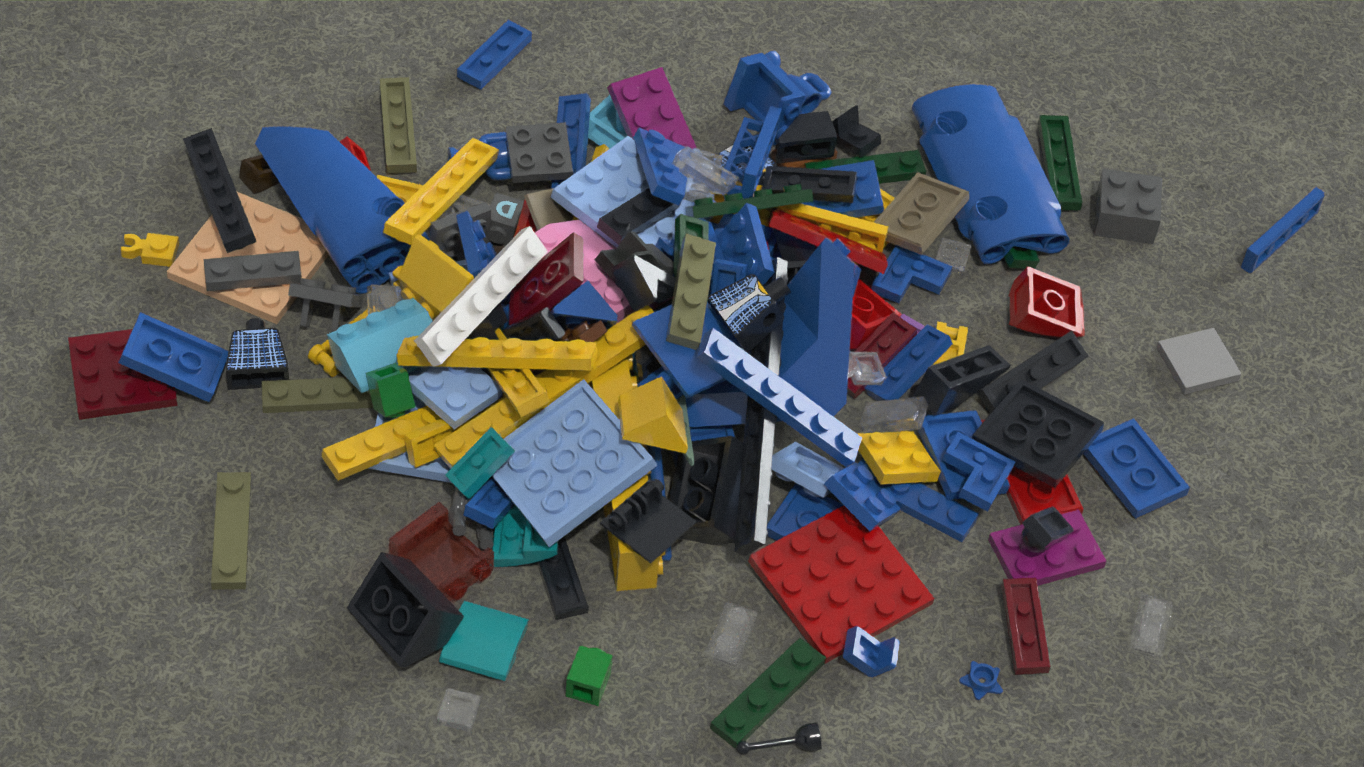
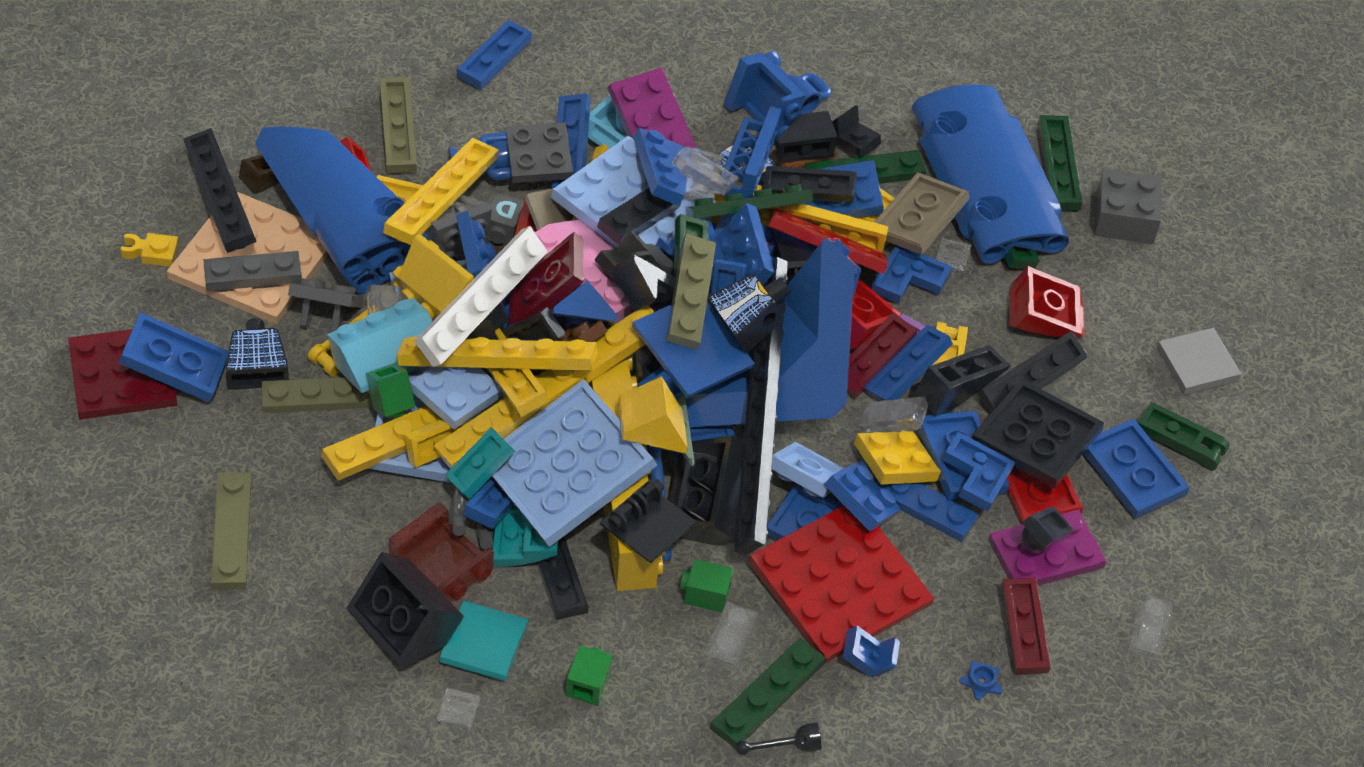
(707, 585): none -> green brick
(779, 397): plate -> none
(866, 368): clear plate -> none
(1184, 435): none -> dark green plate
(1282, 230): blue tile -> none

